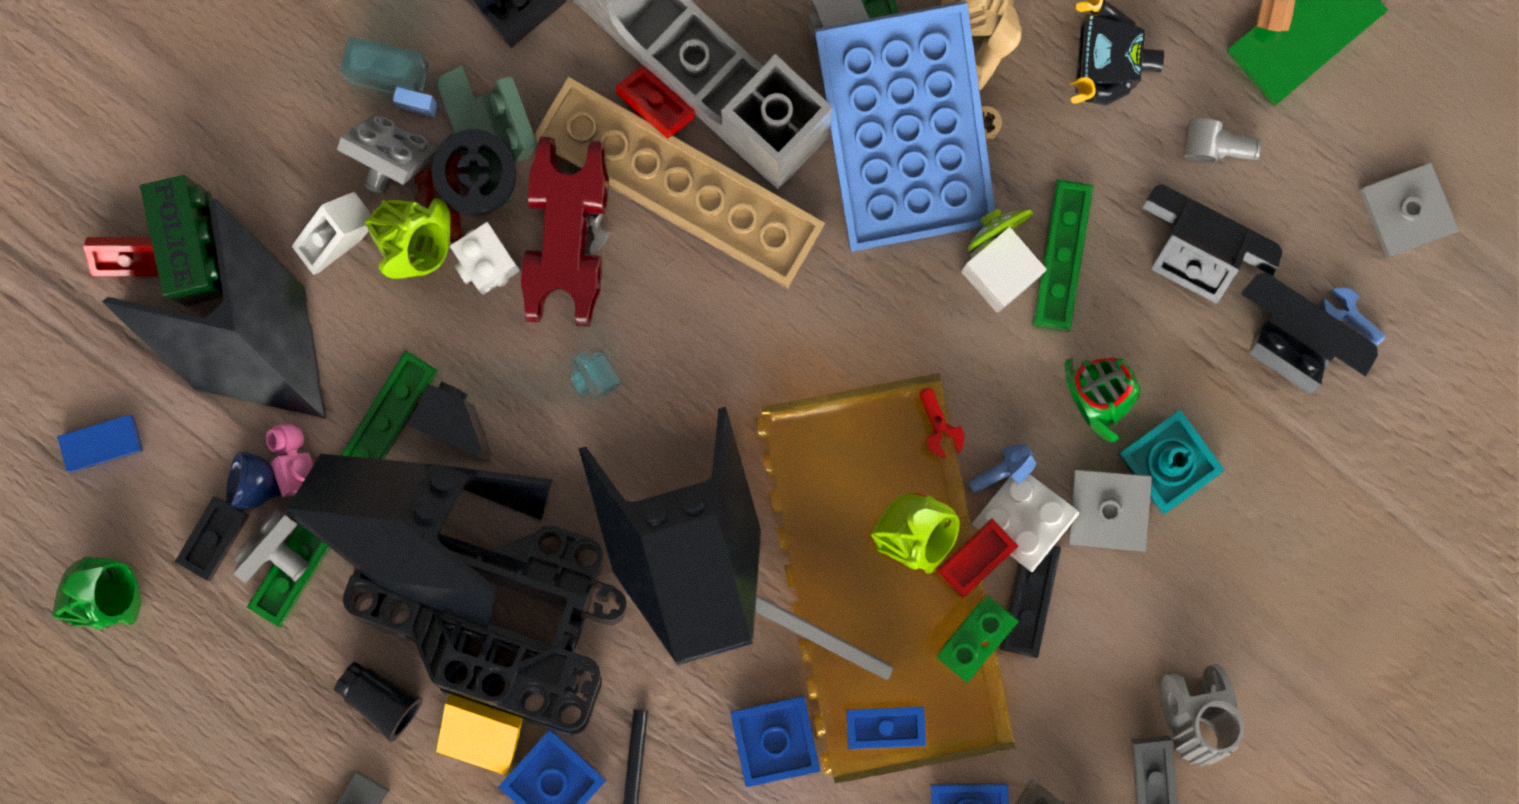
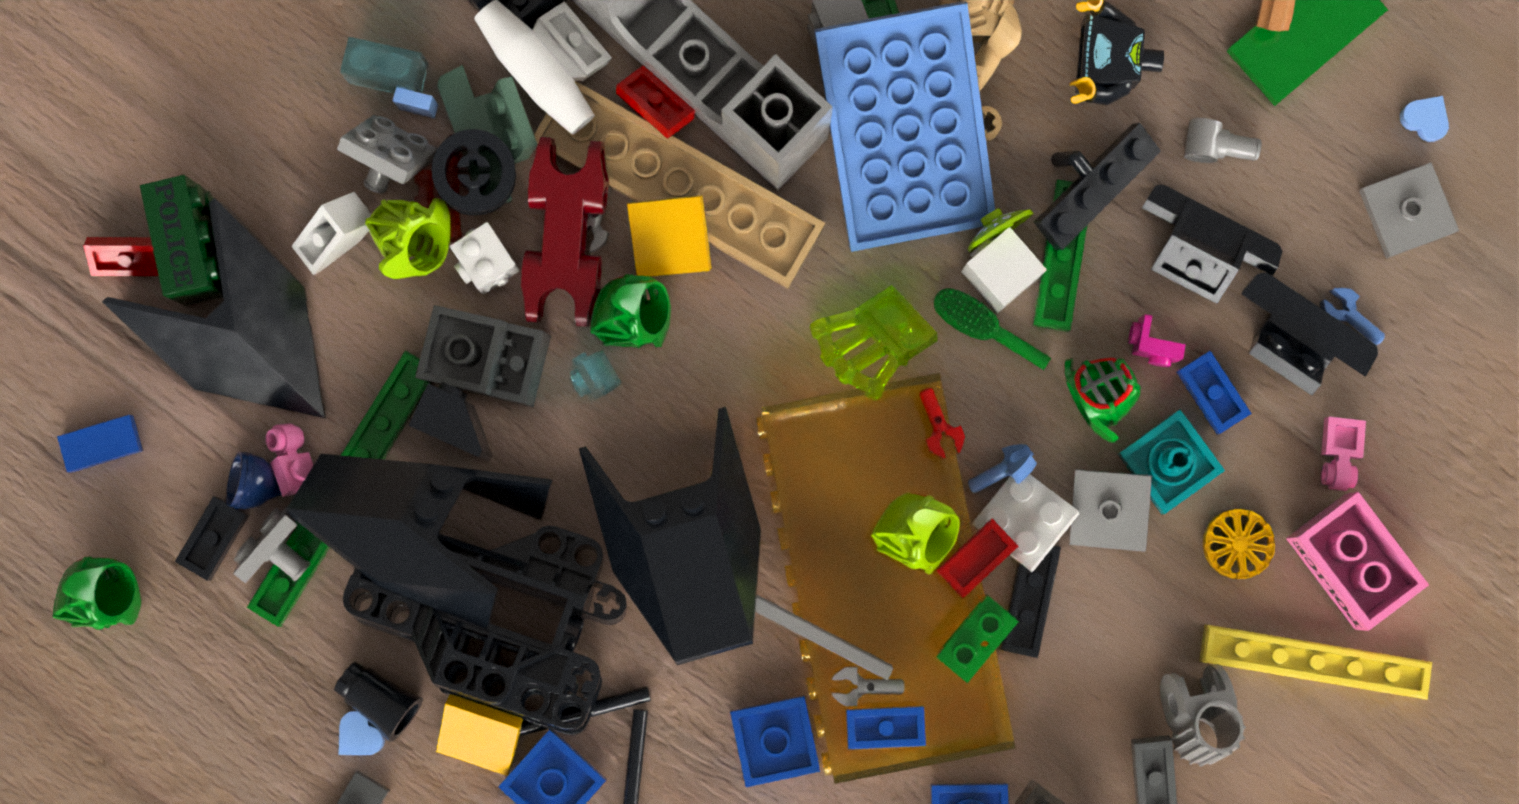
(358, 735): none -> light blue tile
(483, 355): none -> dark grey slope
(547, 58): none -> white plate
(602, 706): none -> black piece
(625, 315): none -> green piece
(669, 236): none -> yellow tile
(865, 686): none -> light grey bar
(893, 327): none -> clear neon green plate
(979, 322): none -> green piece
(1096, 184): none -> black plate
(1158, 351): none -> dark pink bracket
(1213, 392): none -> blue plate
(1238, 544): none -> yellow wheel
(1316, 661): none -> light yellow tile
(1343, 441): none -> bright pink plate
(1357, 561): none -> bright pink brick
(1426, 117): none -> light blue tile

